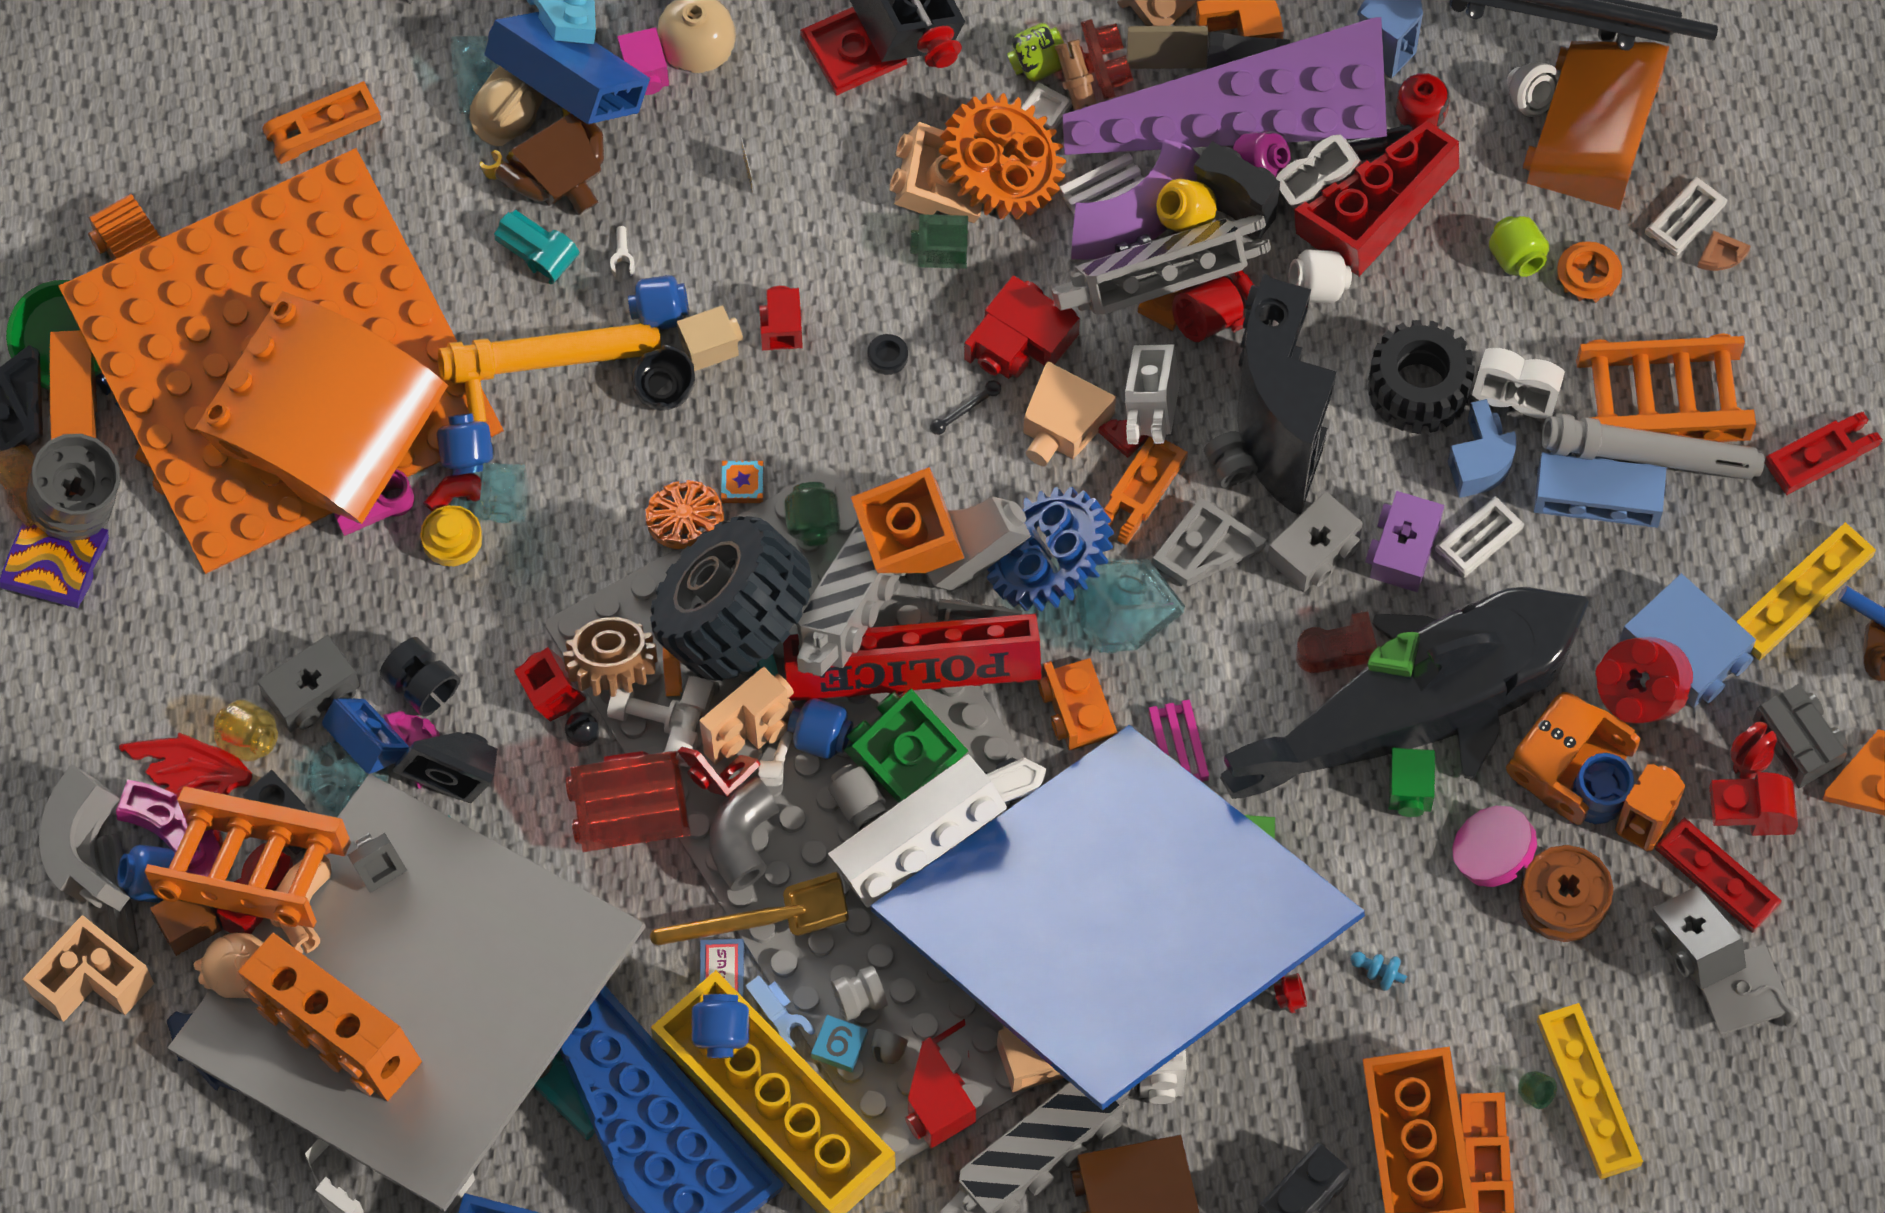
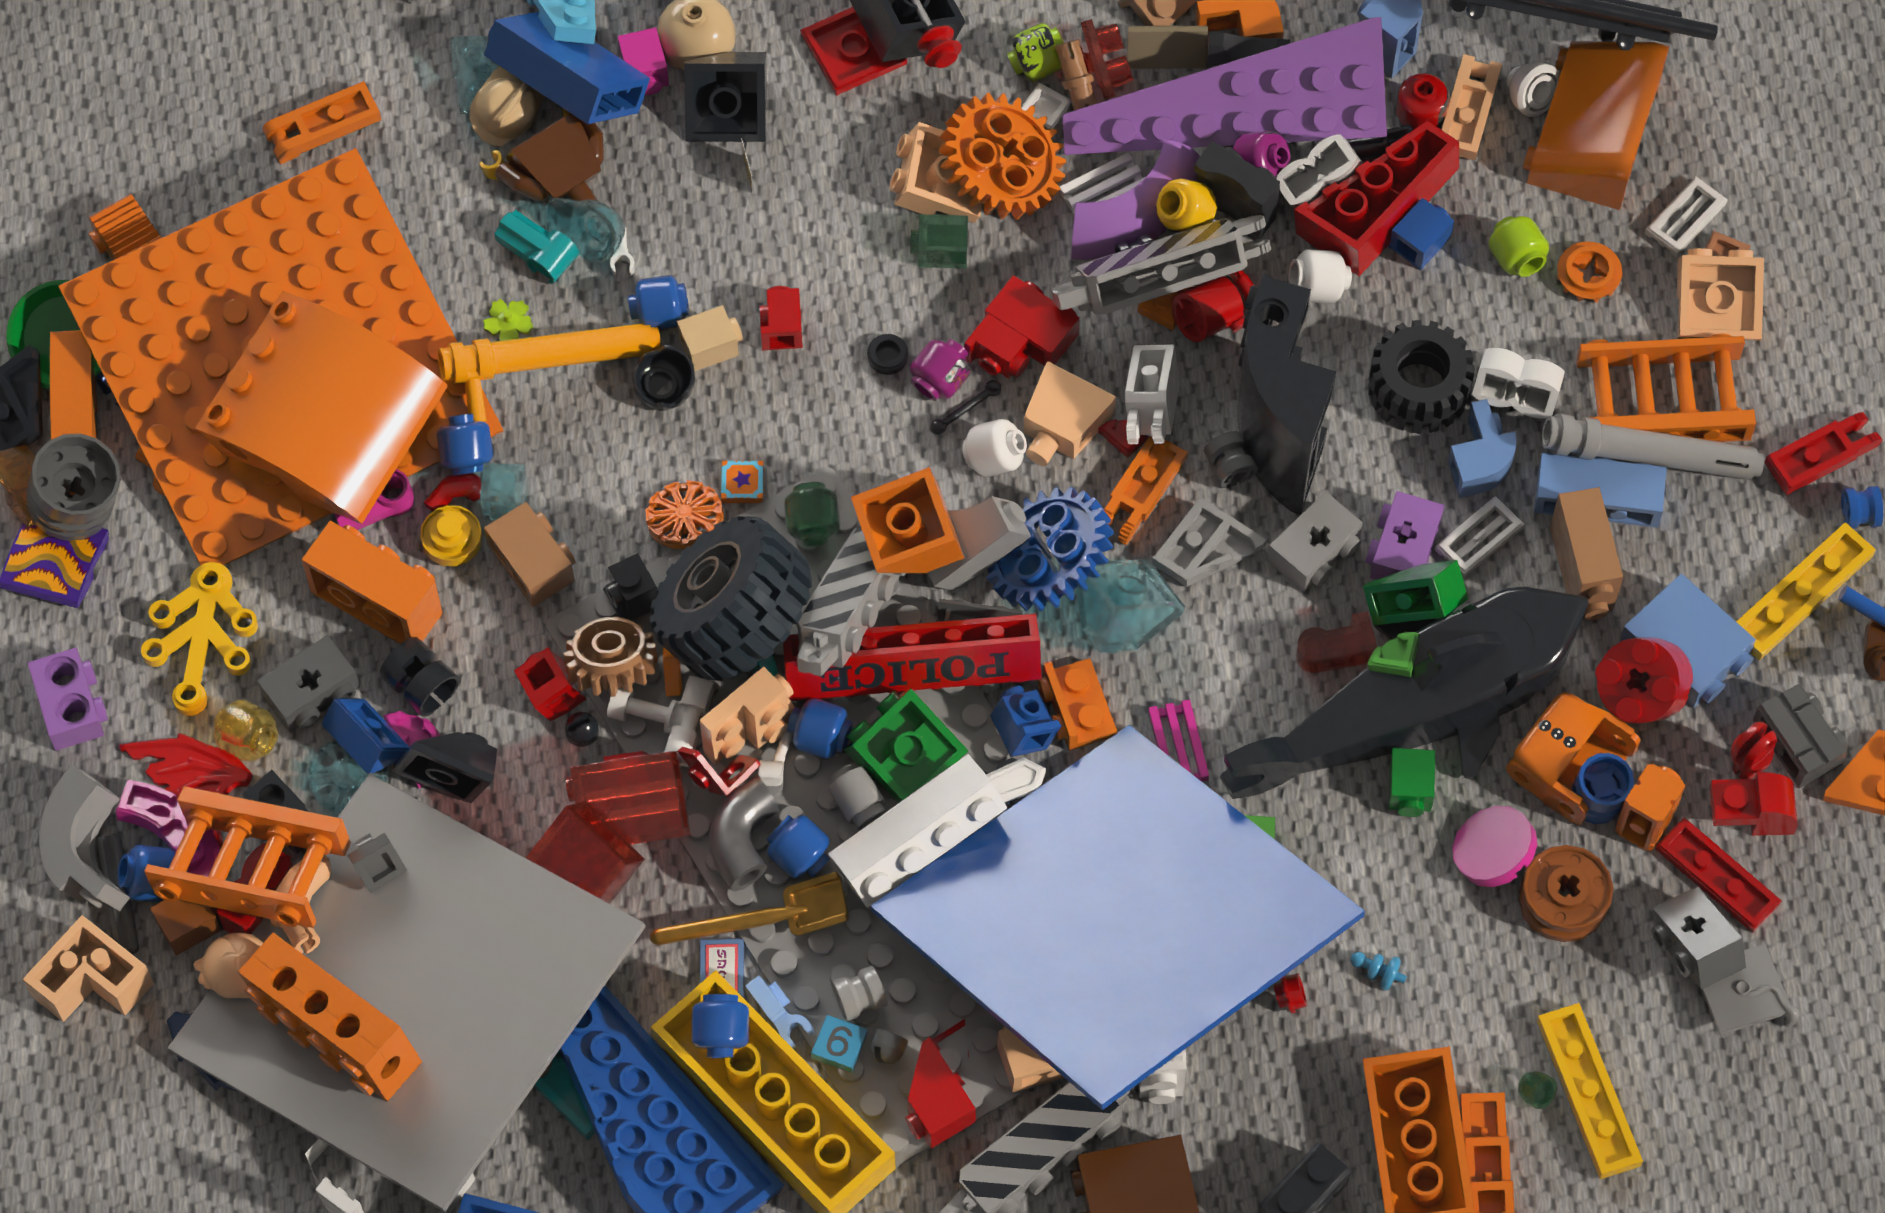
(61, 701): none -> medium lavender brick
(200, 631): none -> yellow plant
(372, 584): none -> orange brick
(508, 320): none -> lime plant
(530, 553): none -> medium nougat brick
(581, 222): none -> clear light blue cap
(587, 852): none -> clear red brick
(630, 588): none -> black brick
(726, 97): none -> black slope
(798, 846): none -> blue head
(940, 369): none -> magenta head
(994, 448): none -> white head
(1024, 722): none -> blue brick
(1416, 593): none -> green slope
(1421, 233): none -> blue brick
(1471, 104): none -> light nougat plate
(1586, 550): none -> medium nougat brick
(1720, 294): none -> light nougat plate
(1862, 507): none -> blue wheel

